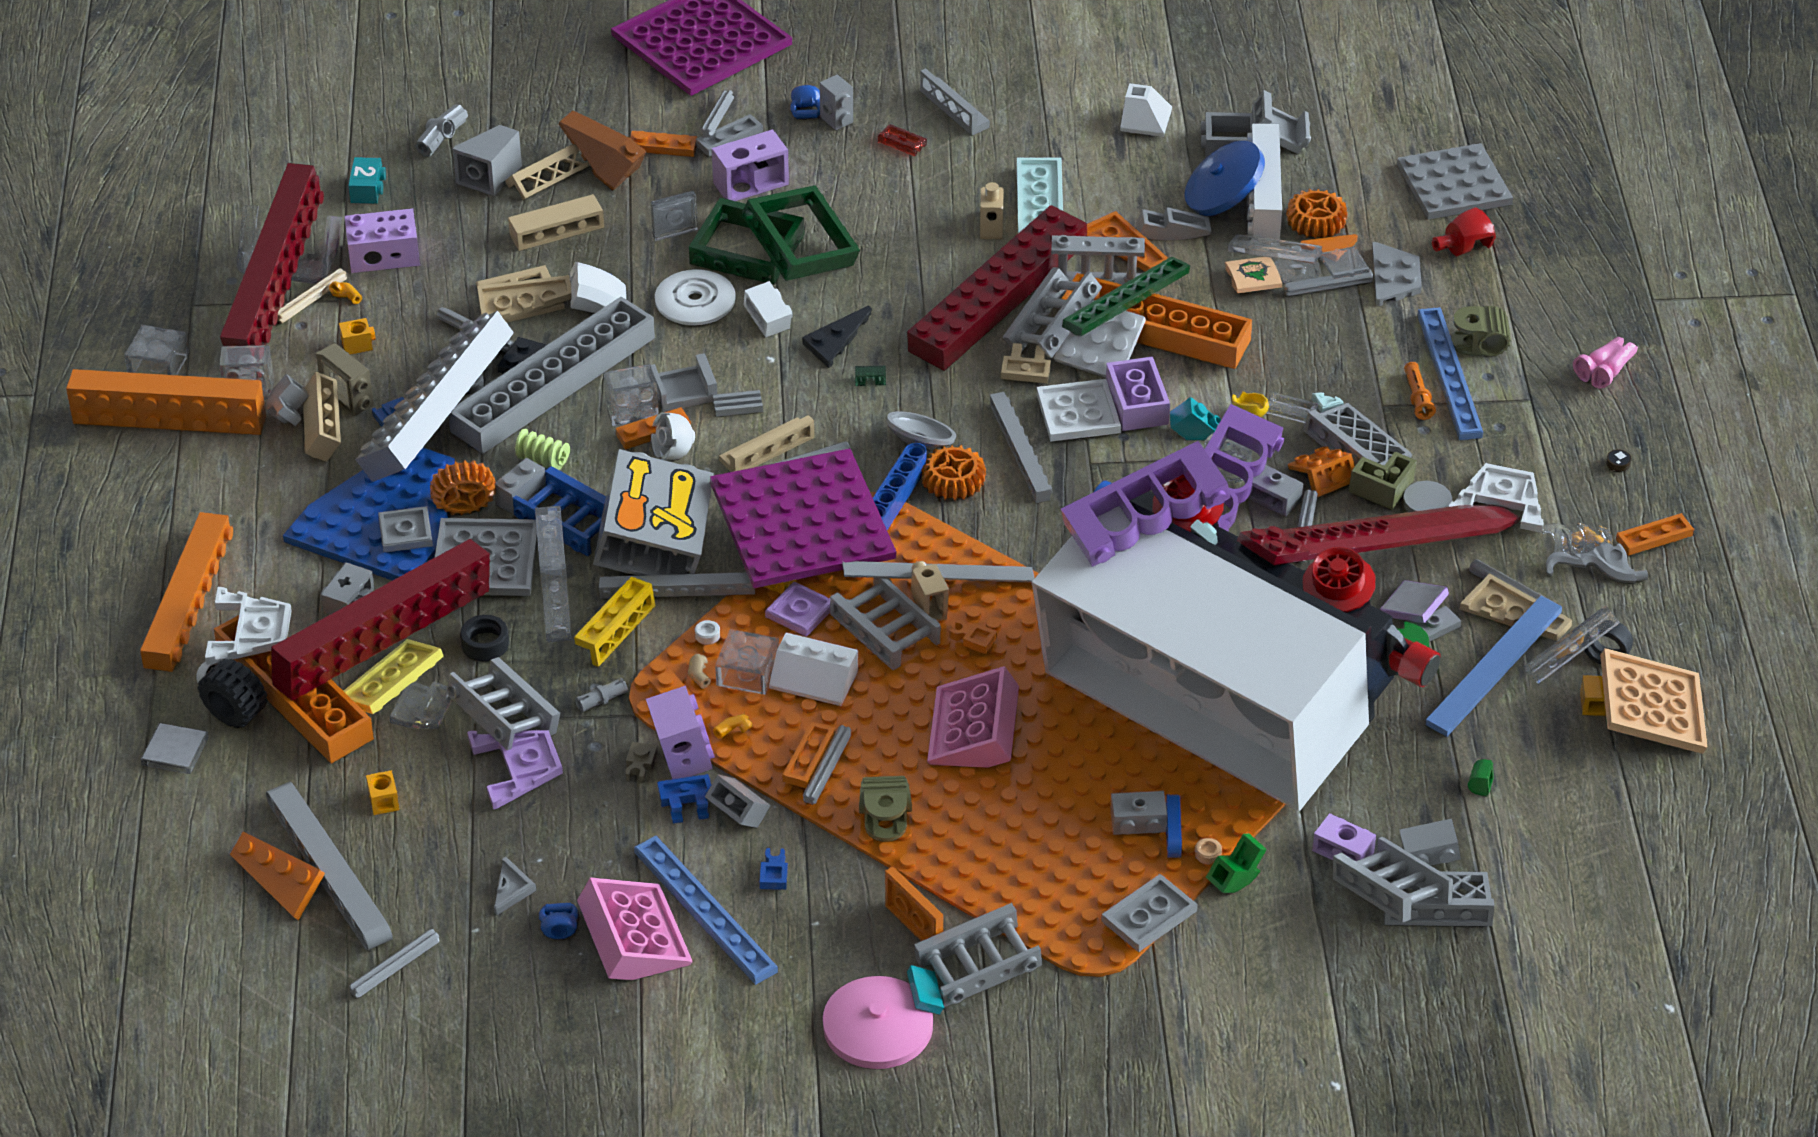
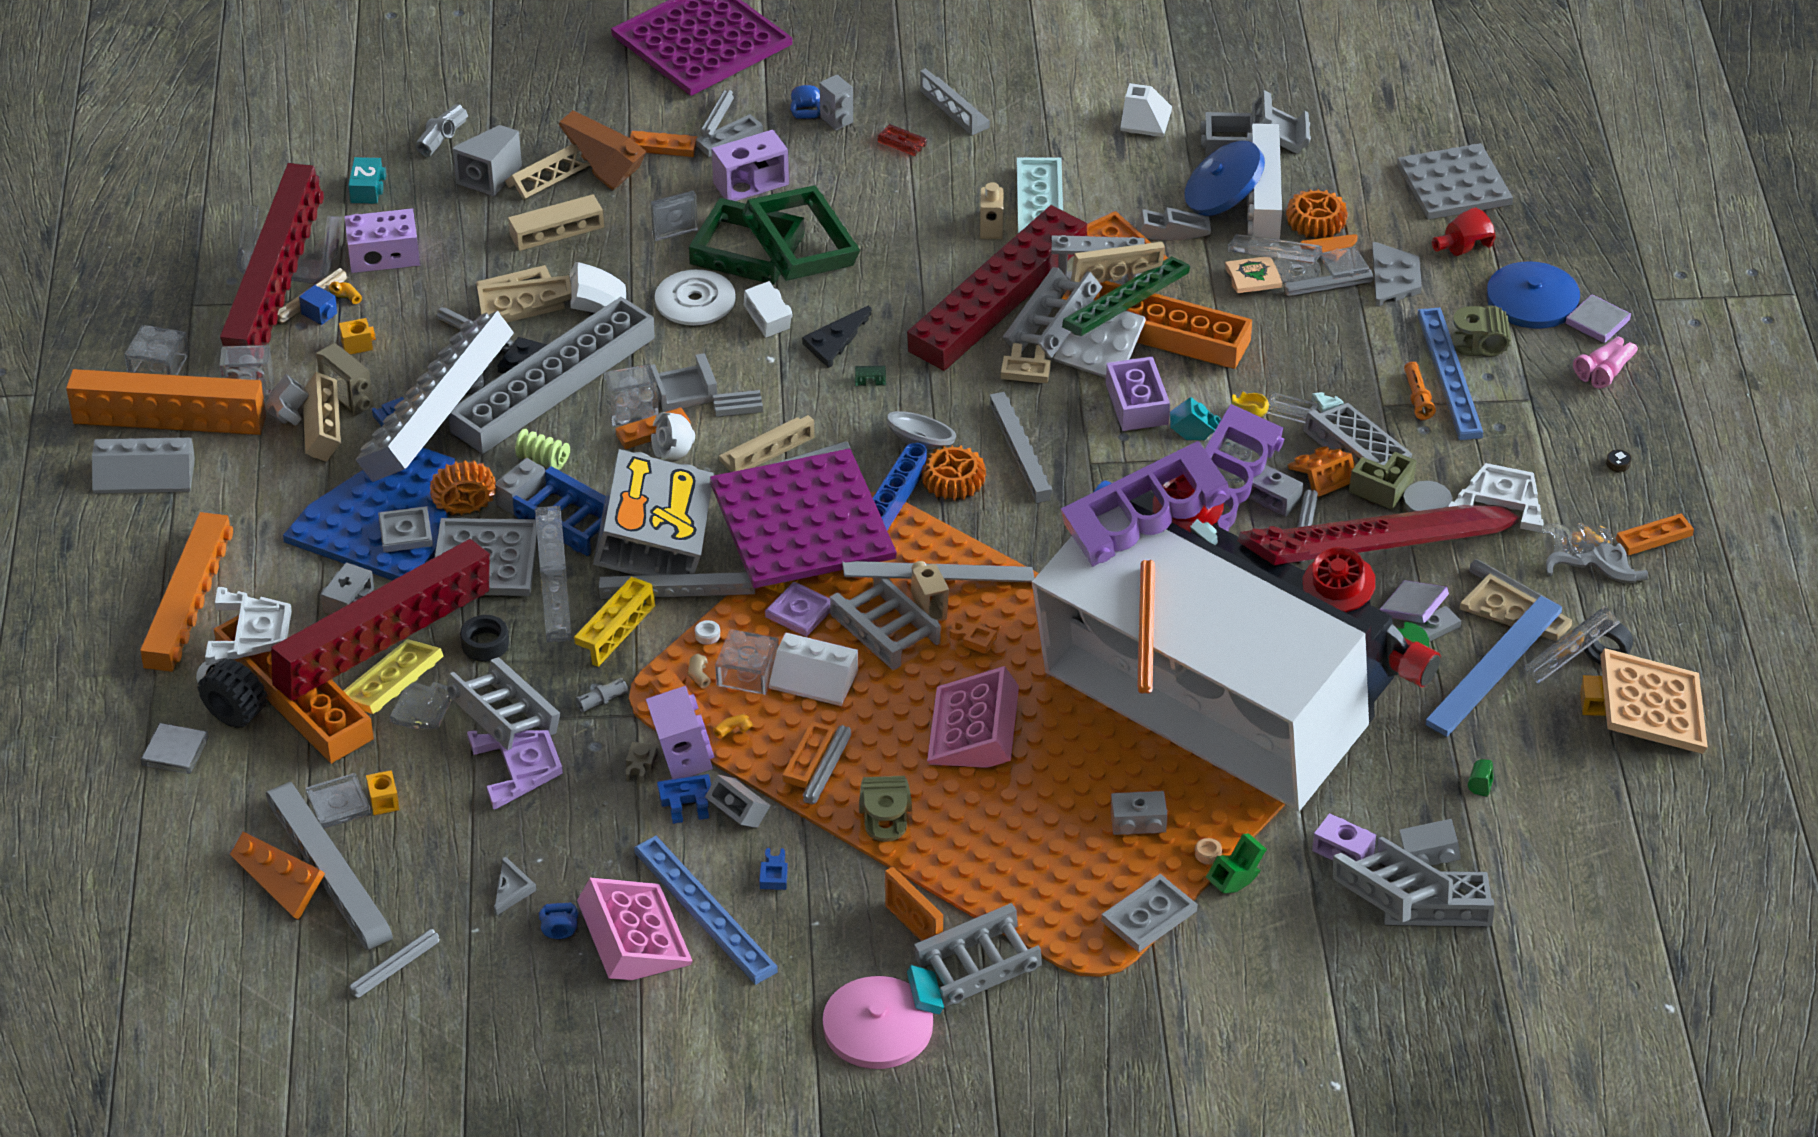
(142, 465): none -> light grey slope
(318, 304): none -> blue brick
(338, 800): none -> clear tile
(1078, 410): white plate -> none
(1117, 262): none -> tan wing
(1146, 626): none -> orange axle
(1173, 828): blue beam -> none
(1533, 294): none -> blue dish
(1598, 318): none -> flat silver tile

